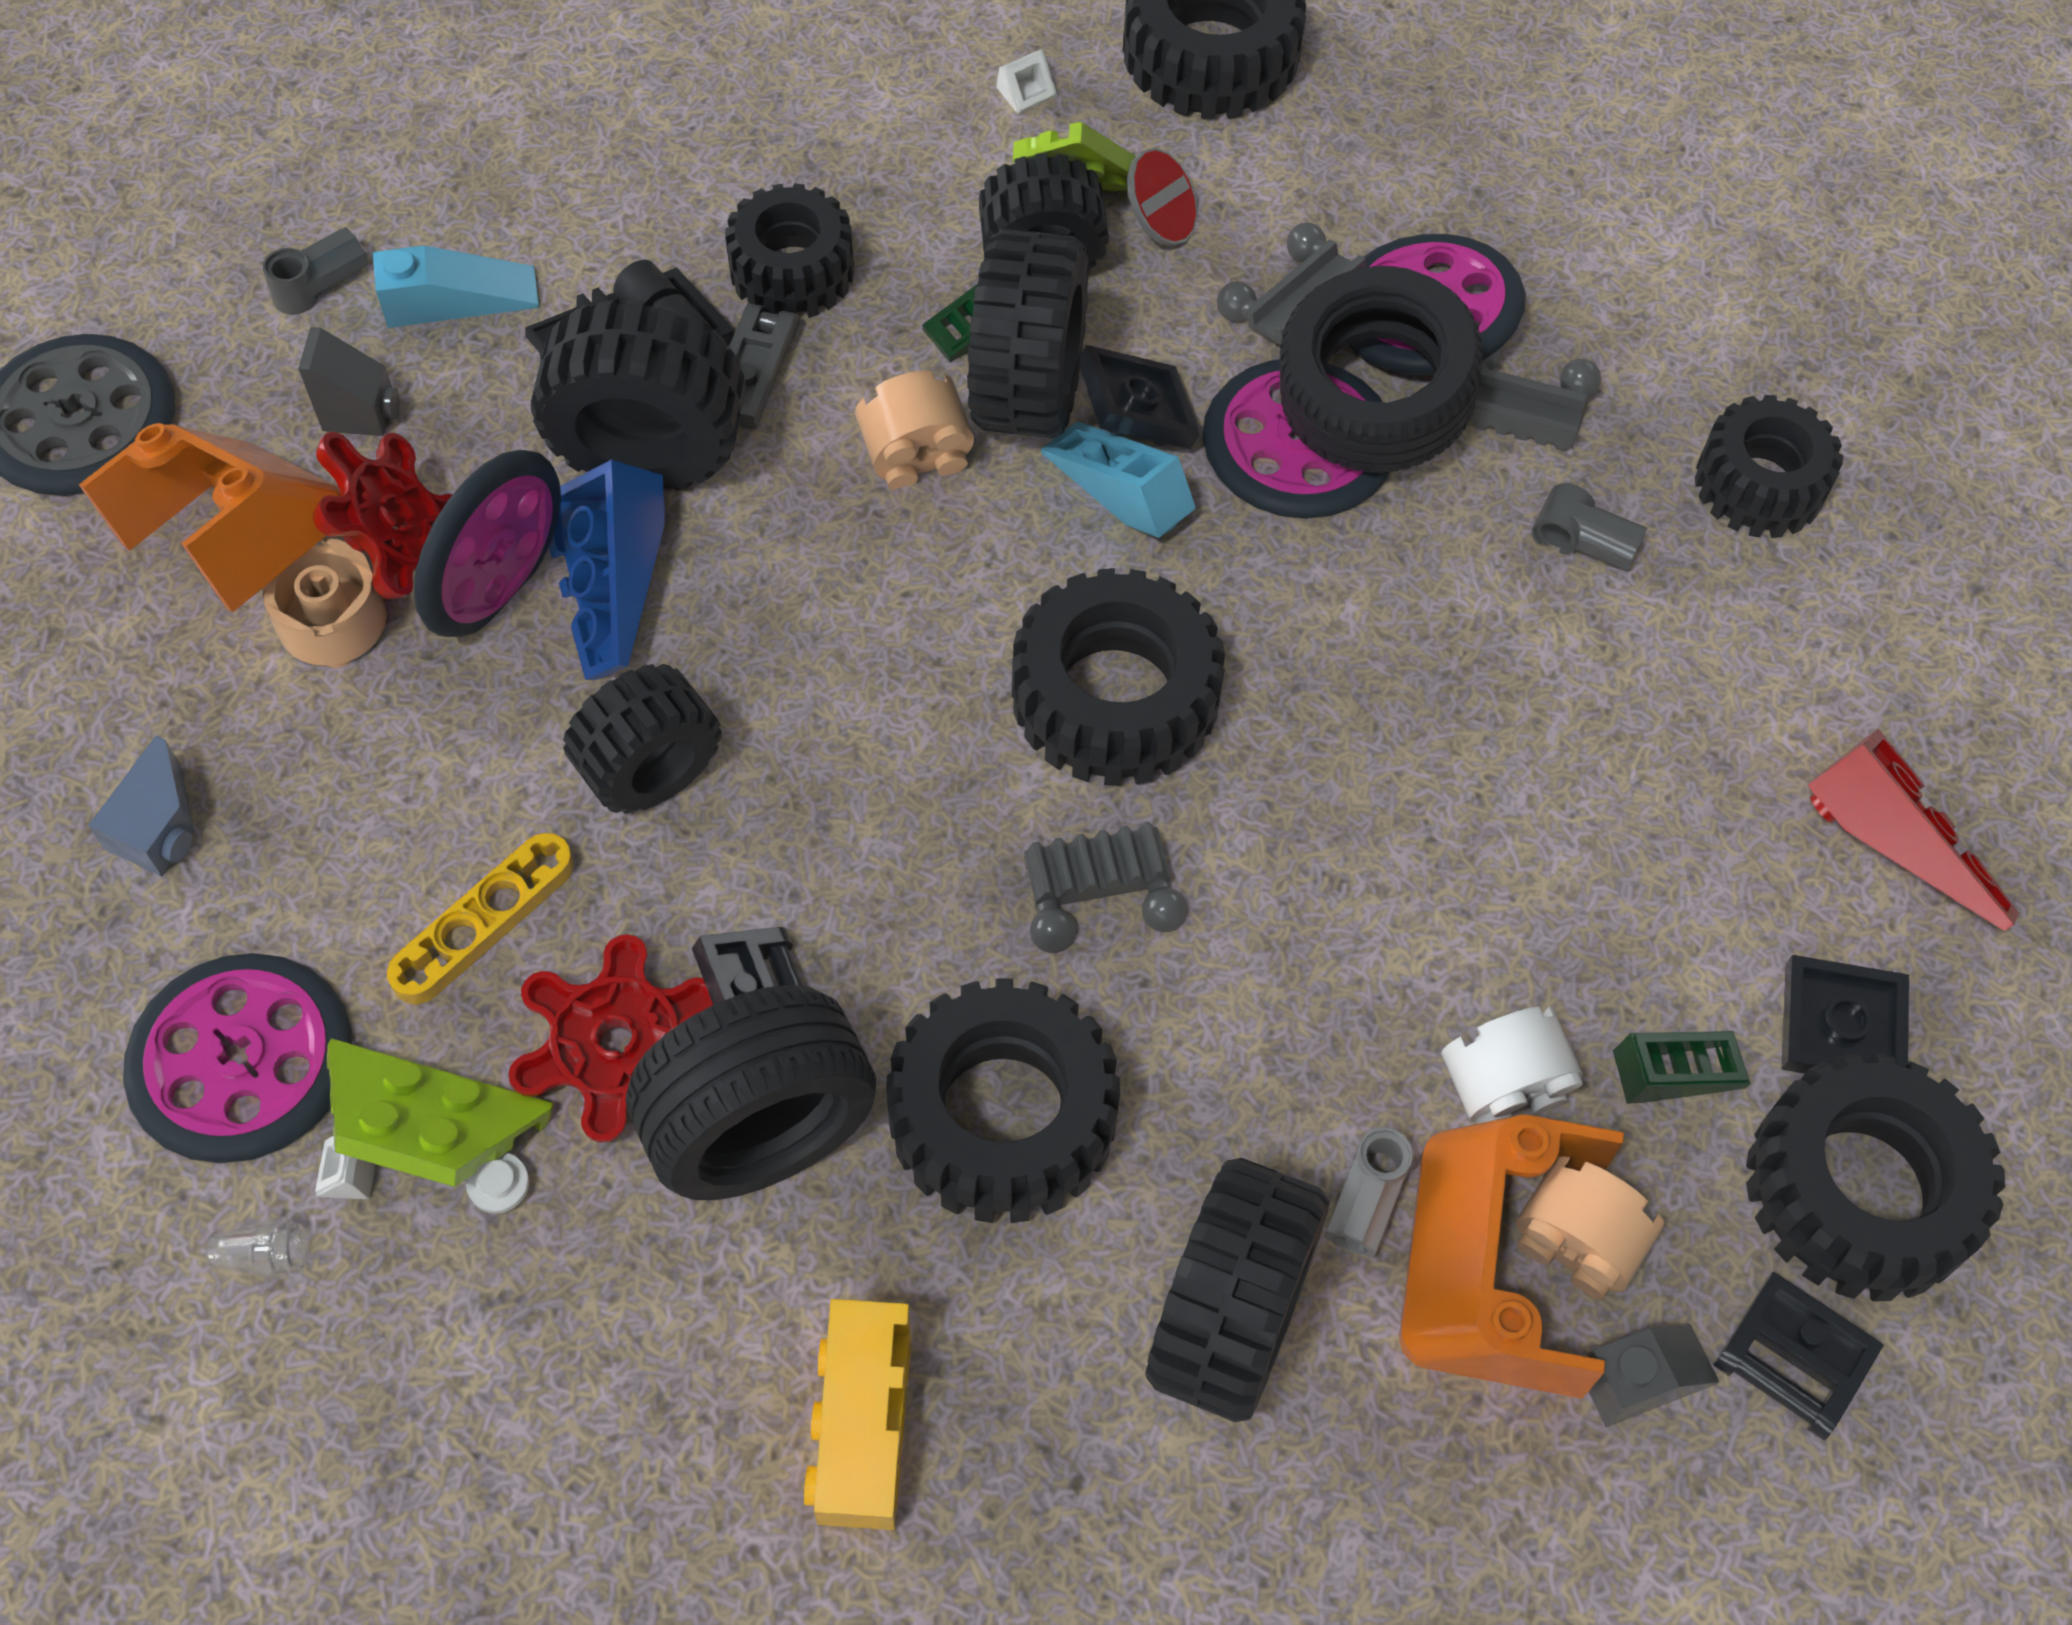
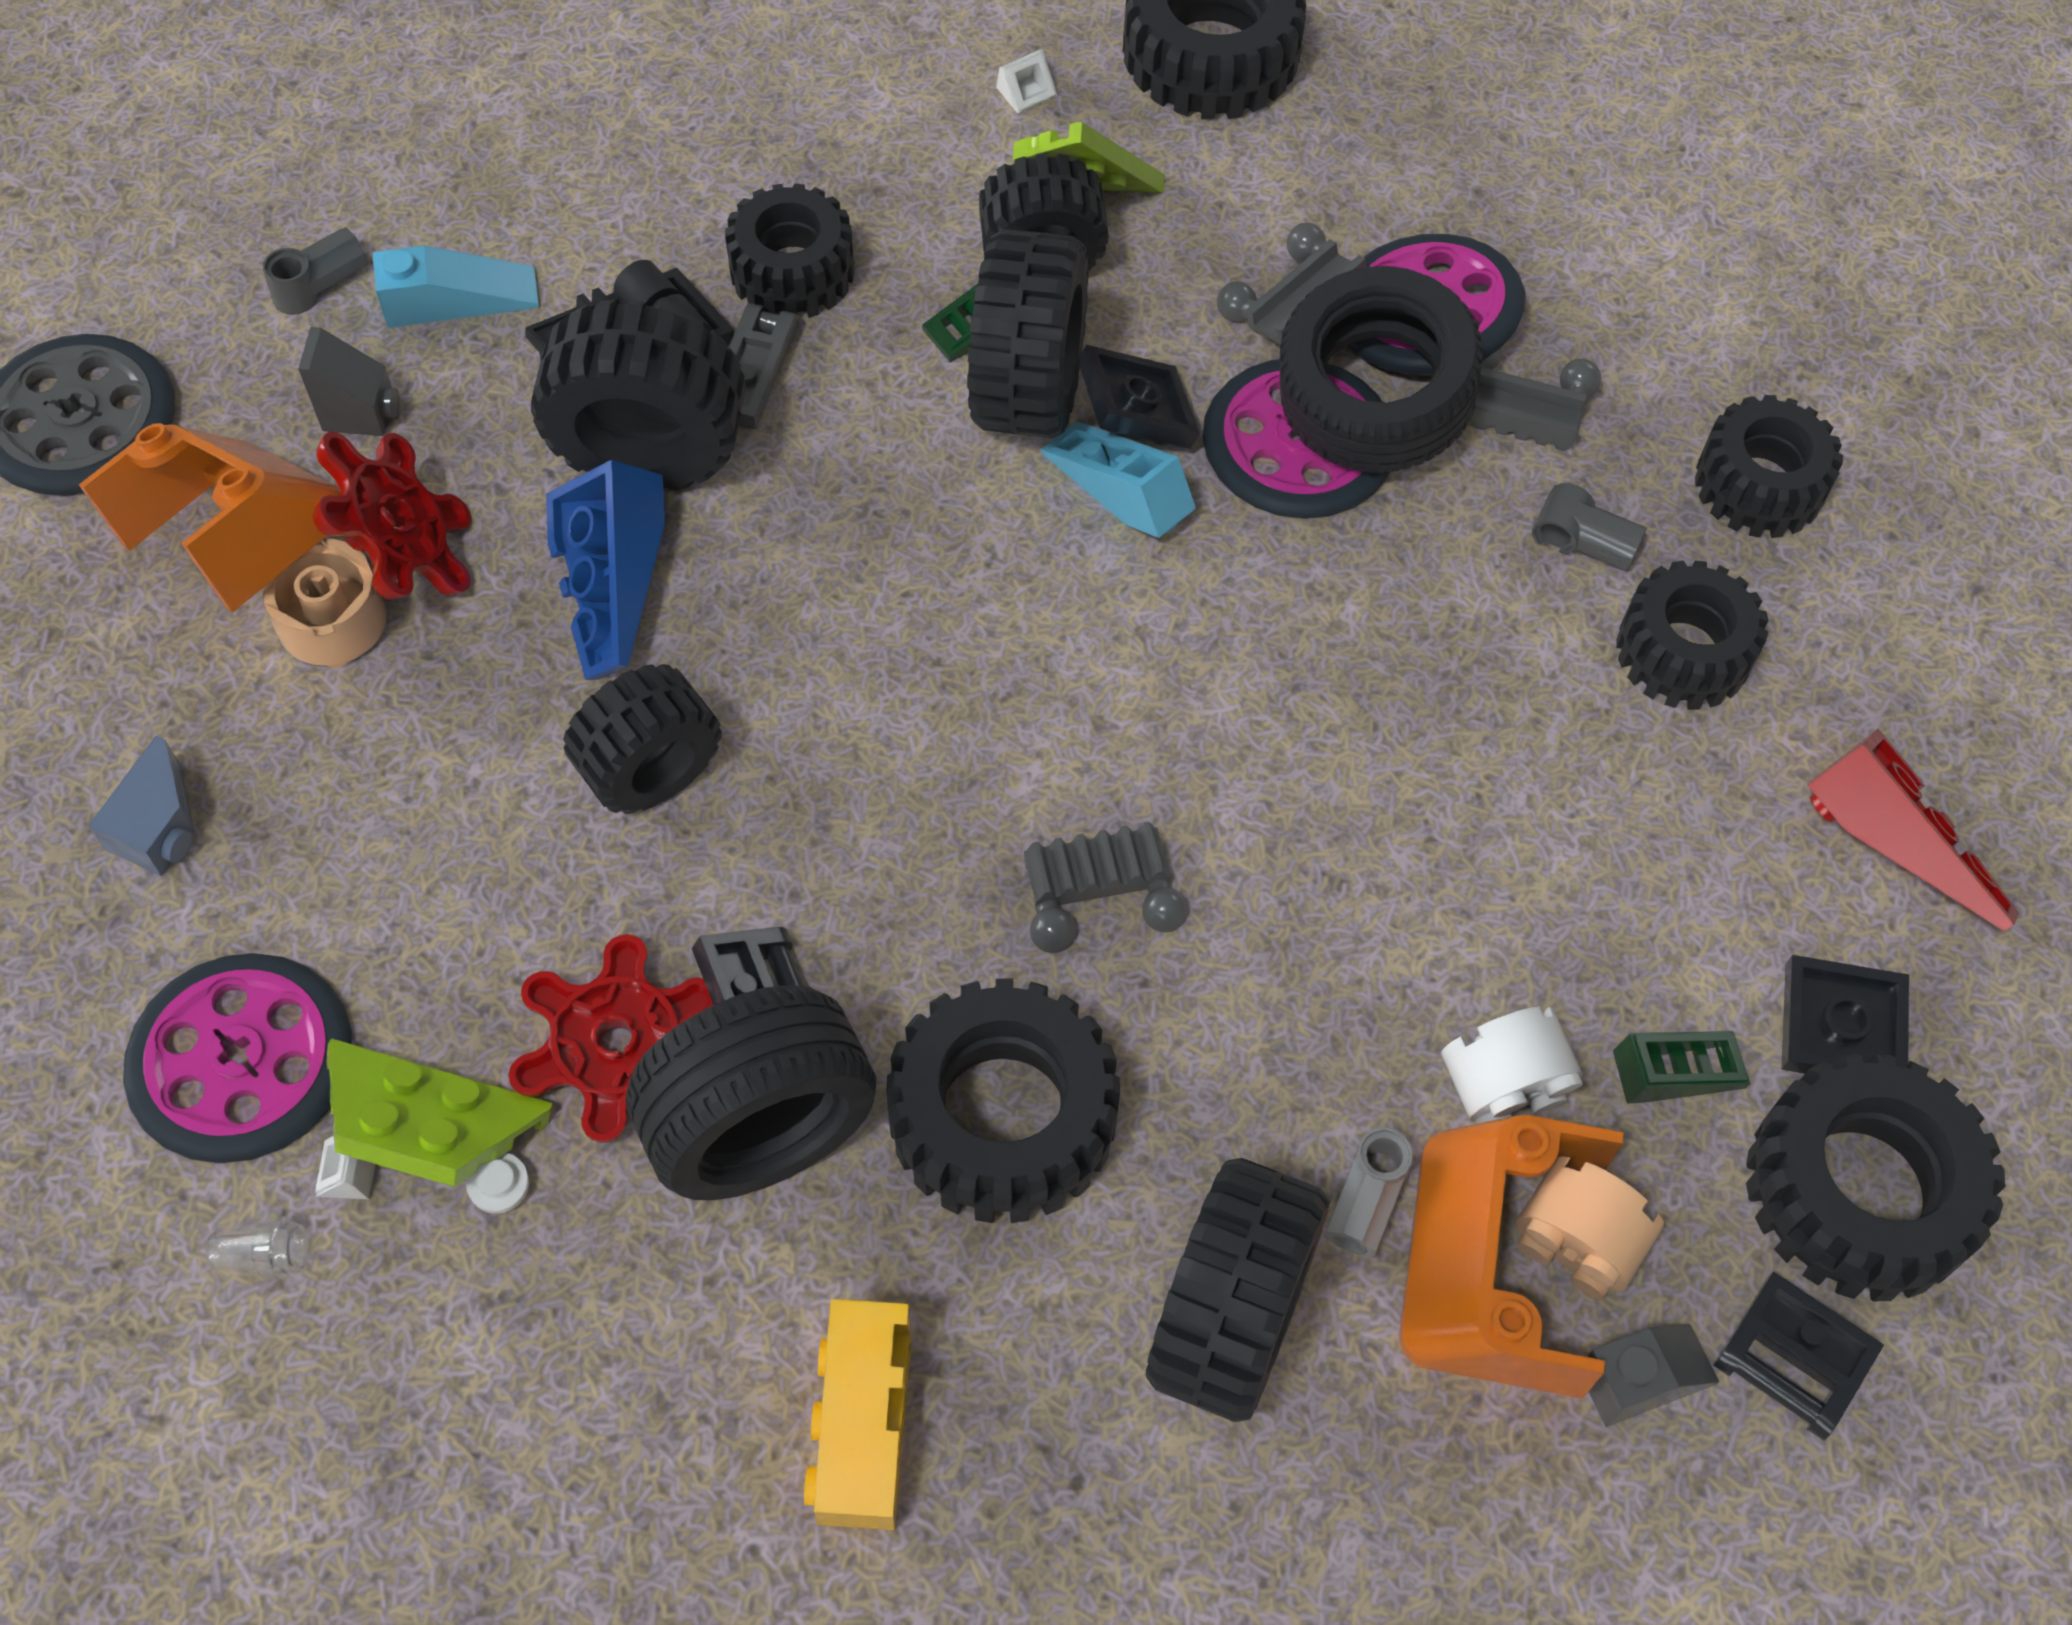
(474, 912): yellow beam -> none
(496, 544): wedge -> none
(915, 428): light nougat brick -> none
(1130, 617): black tyre -> none
(1162, 197): red piece -> none
(1684, 668): none -> black tyre

